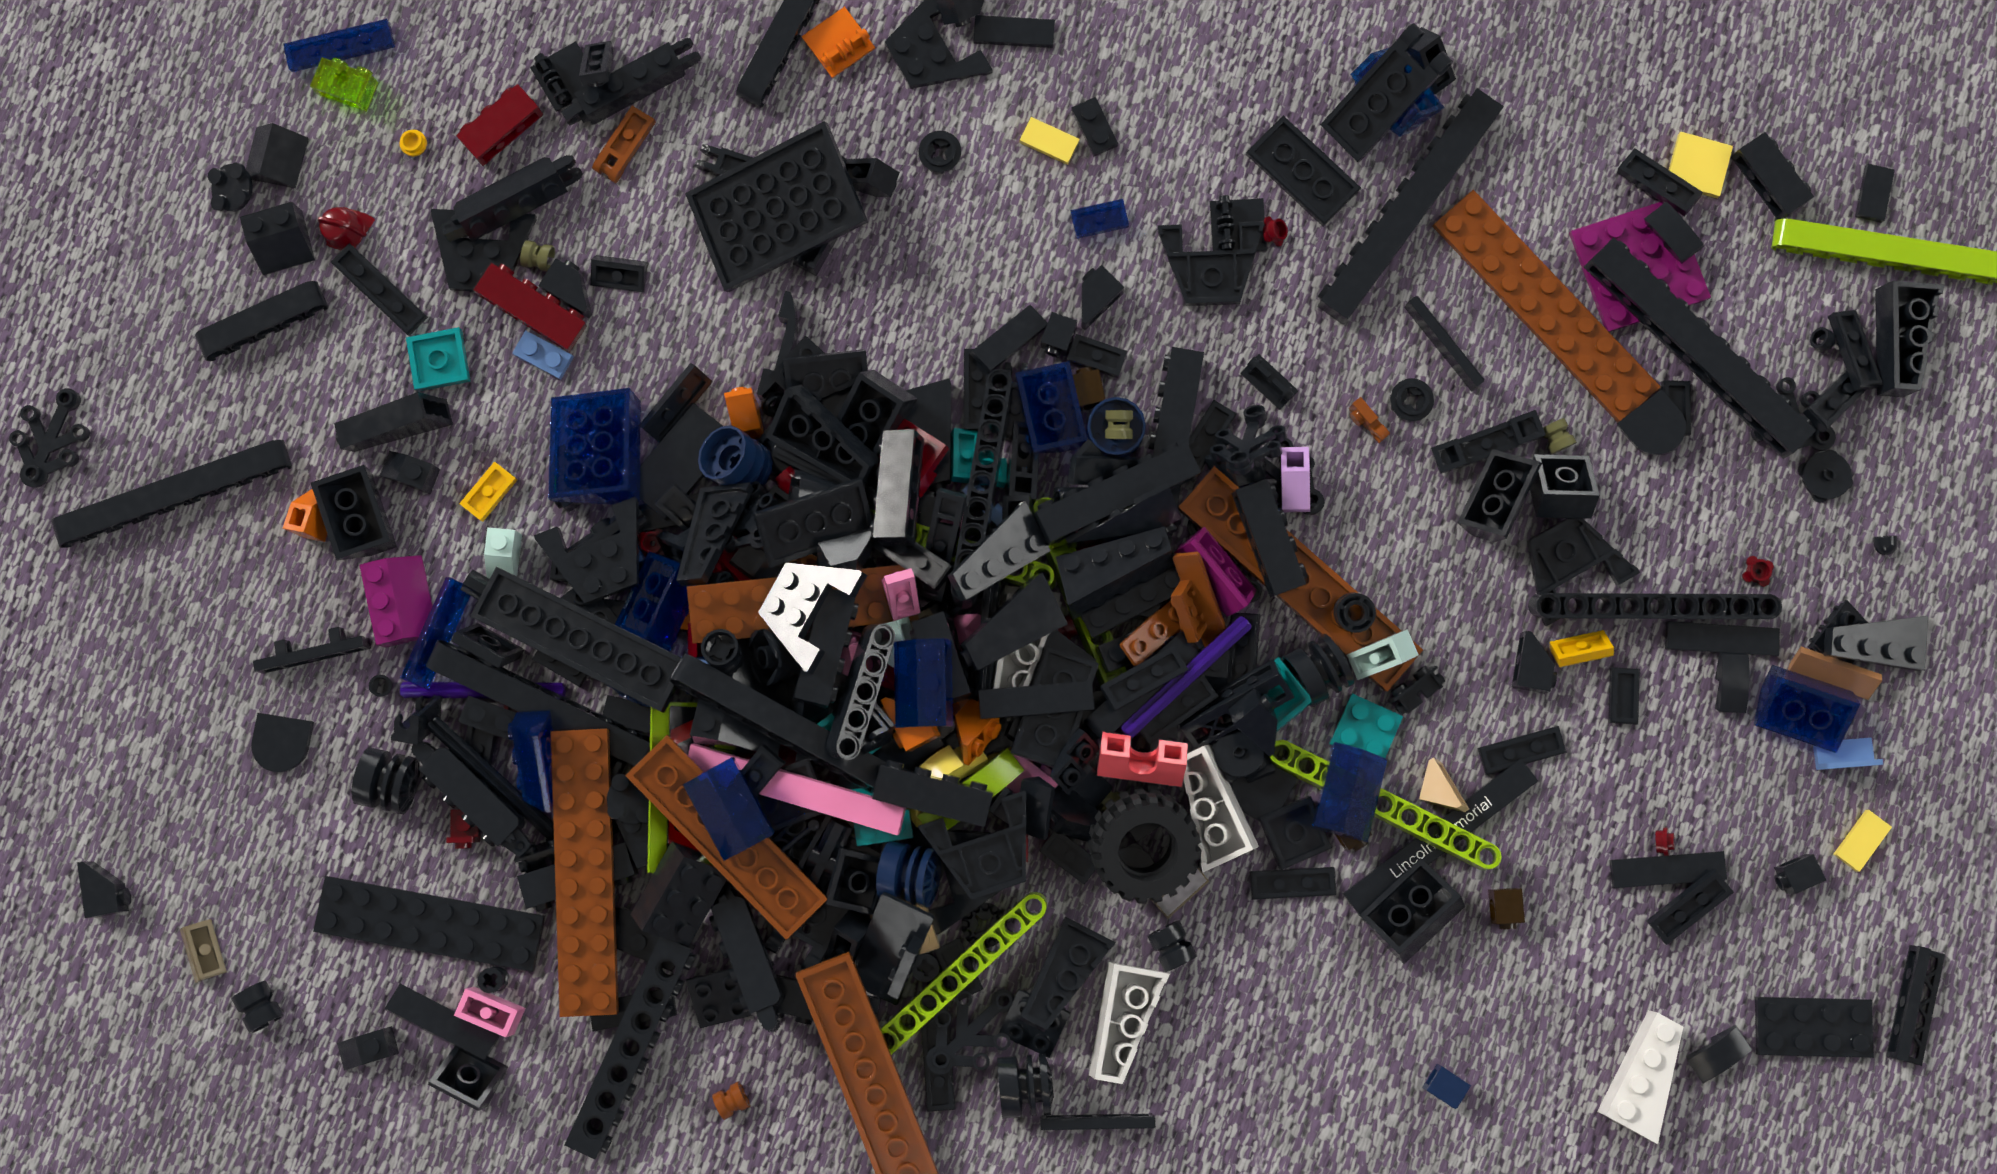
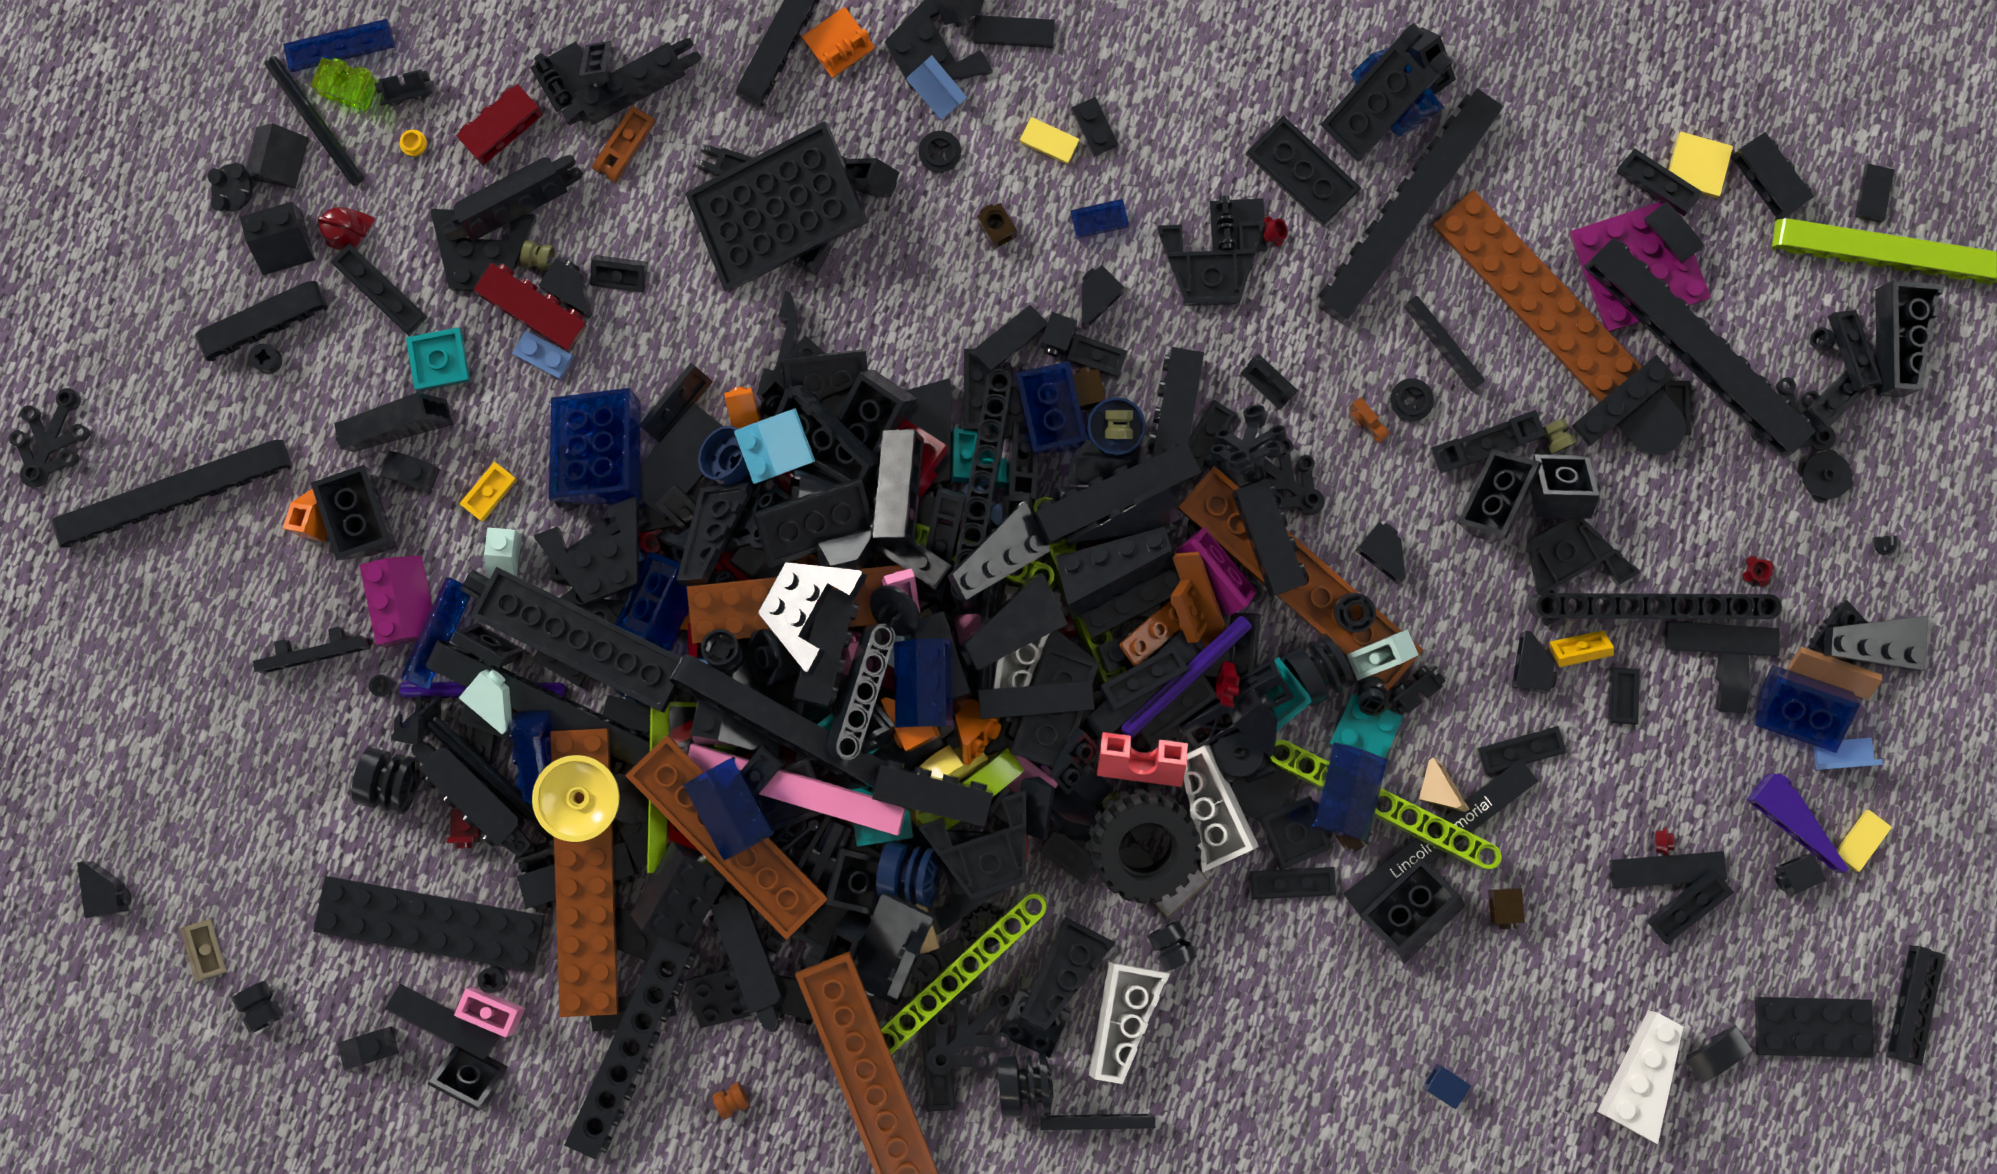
(266, 365): none -> black wheel
(280, 741): black tile -> none
(314, 121): none -> black axle
(416, 85): none -> black hinge
(490, 699): none -> light aqua slope
(556, 803): none -> light yellow dish
(774, 446): none -> medium azure slope
(895, 608): none -> black piece
(936, 87): none -> medium blue panel
(999, 236): none -> dark brown brick
(1227, 684): none -> dark red plate
(1295, 479): lavender slope -> none
(1372, 696): none -> black wheel
(1384, 551): none -> black slope
(1623, 400): none -> black plate
(1788, 811): none -> dark purple slope

